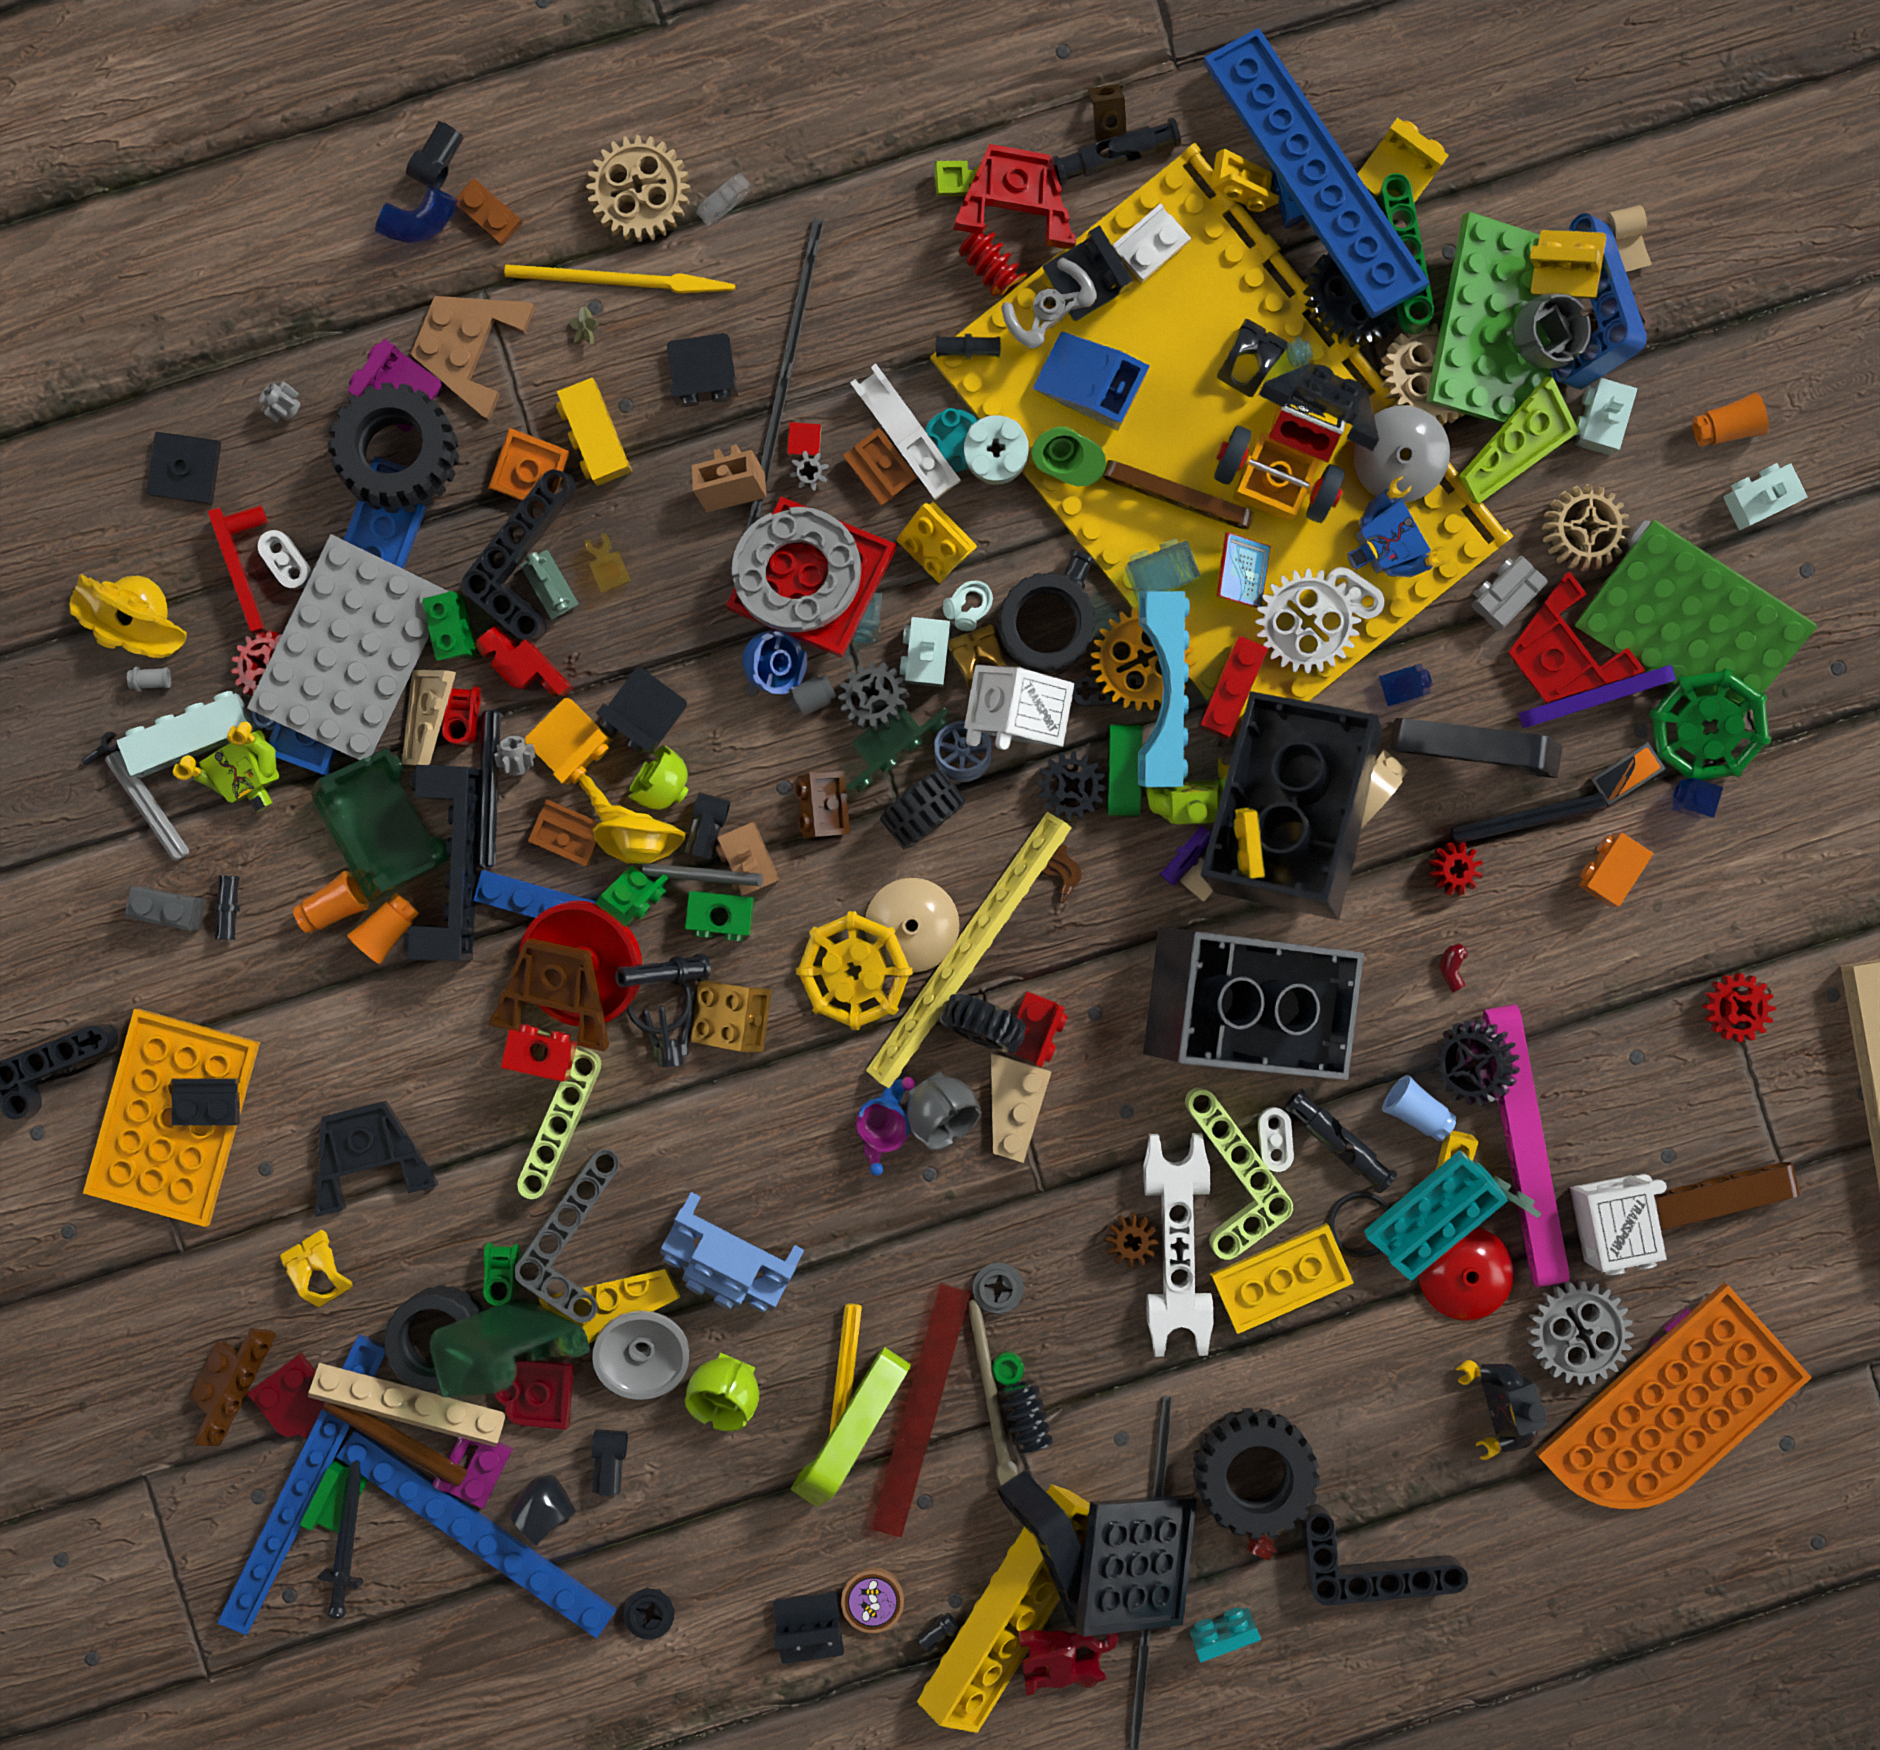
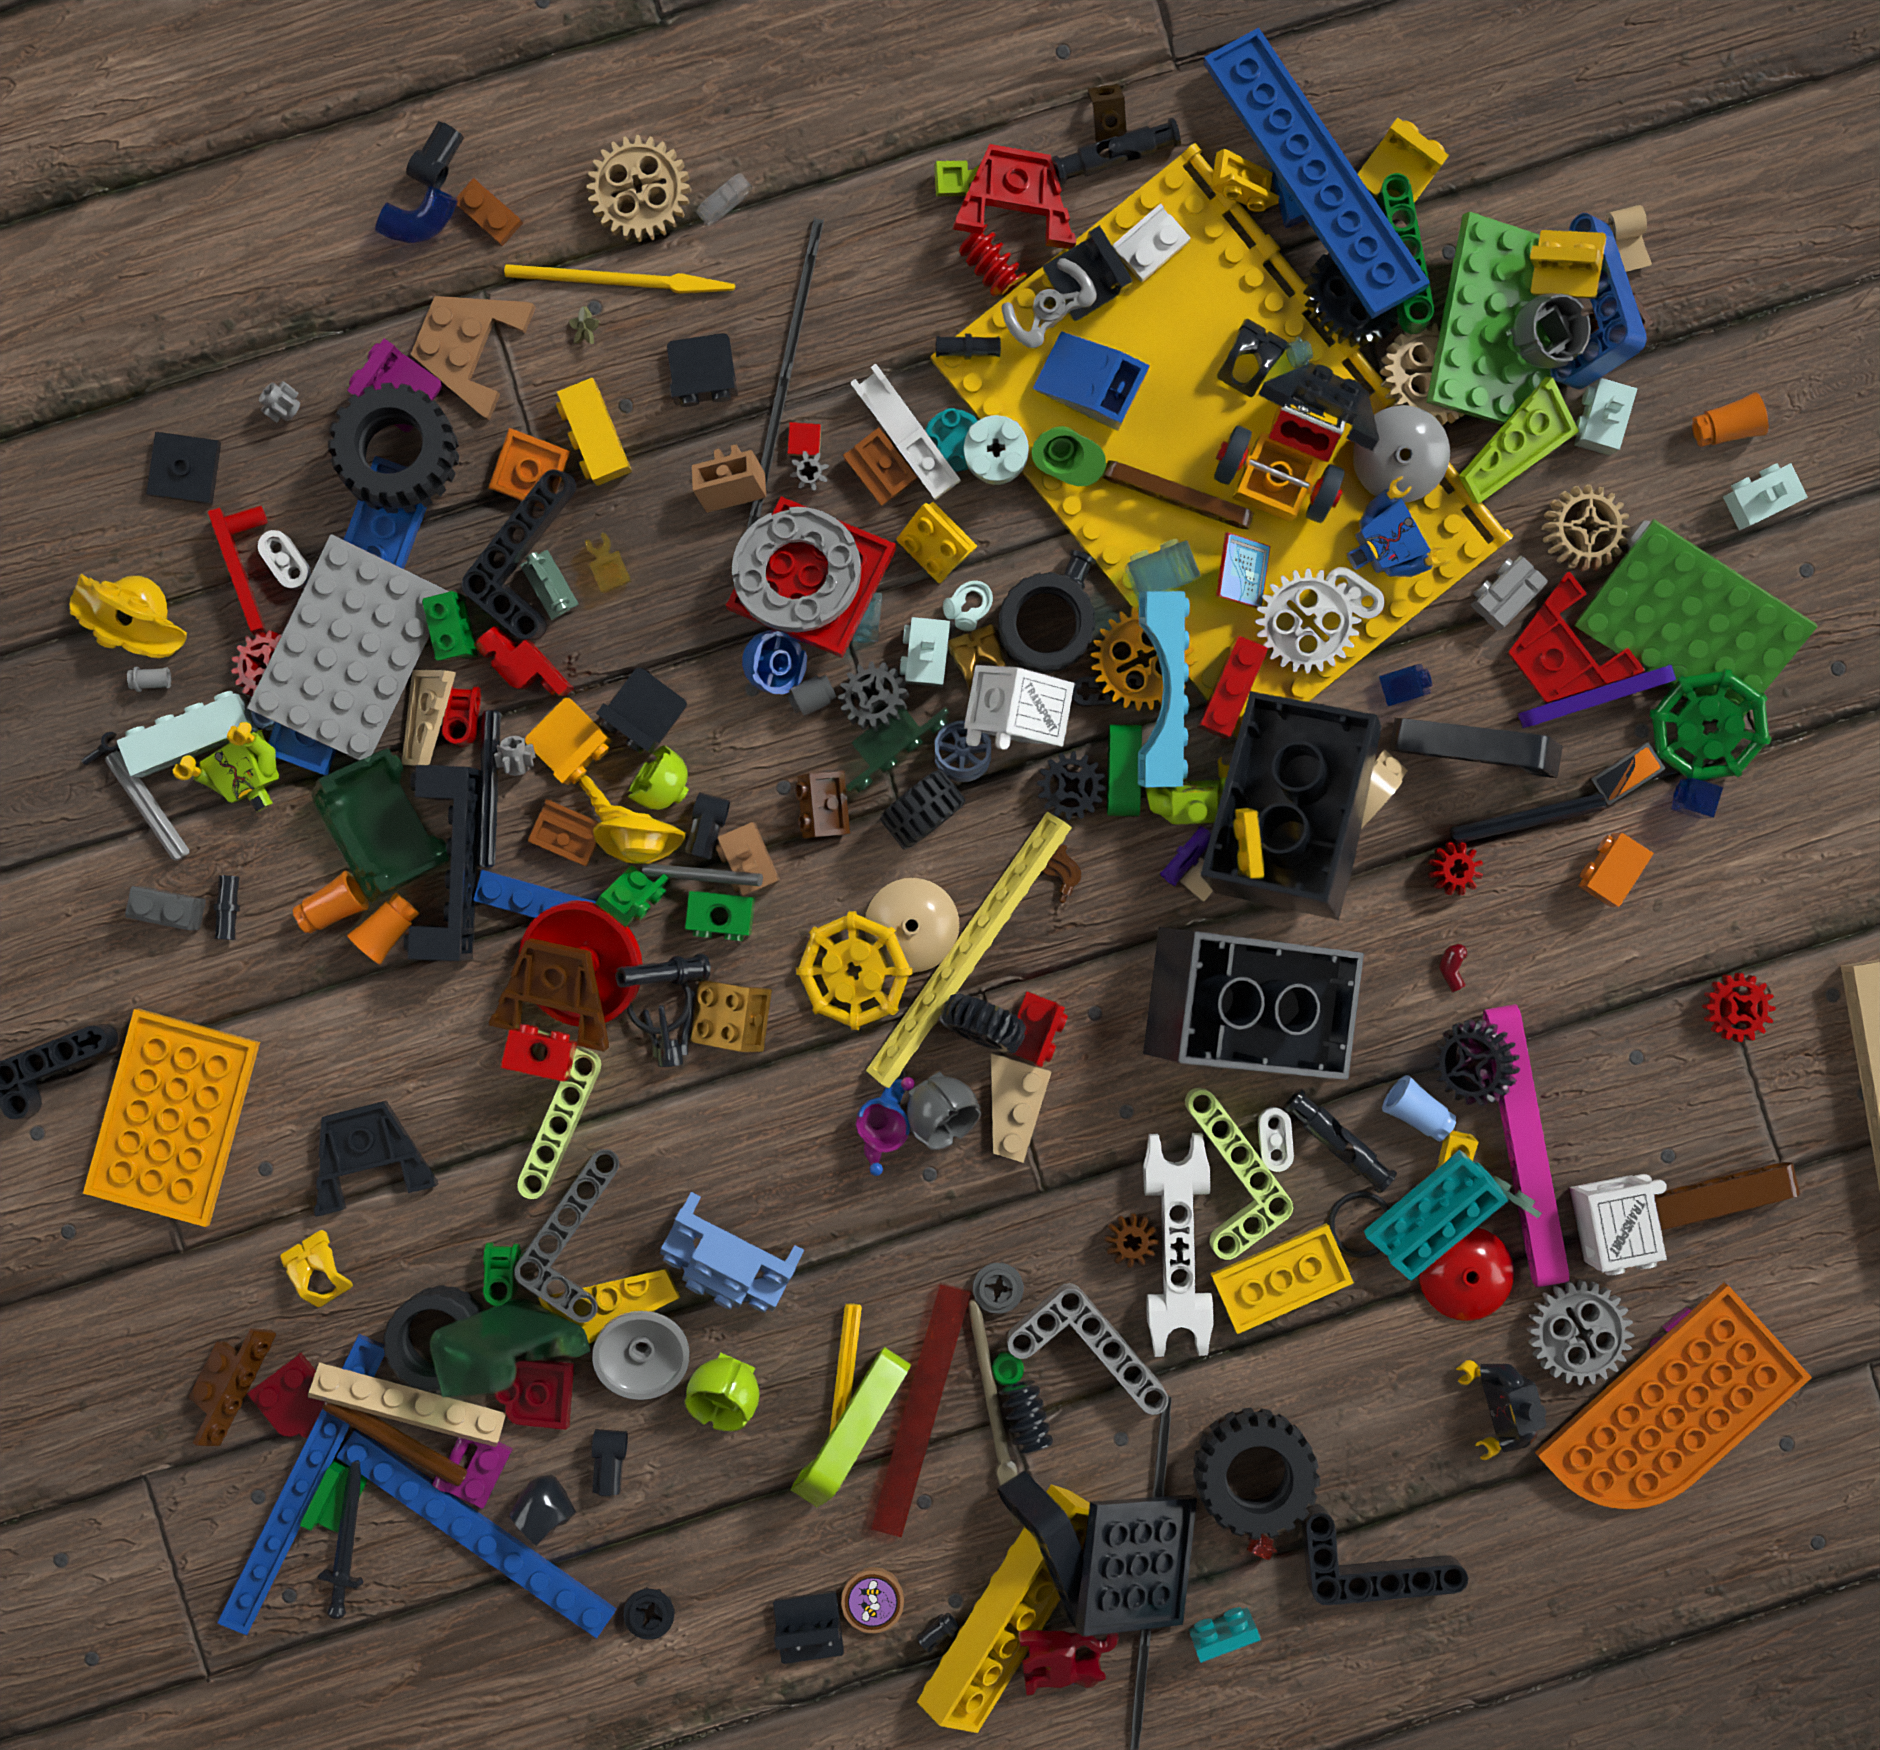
(205, 1101): black plate -> none
(1095, 1340): none -> light grey beam

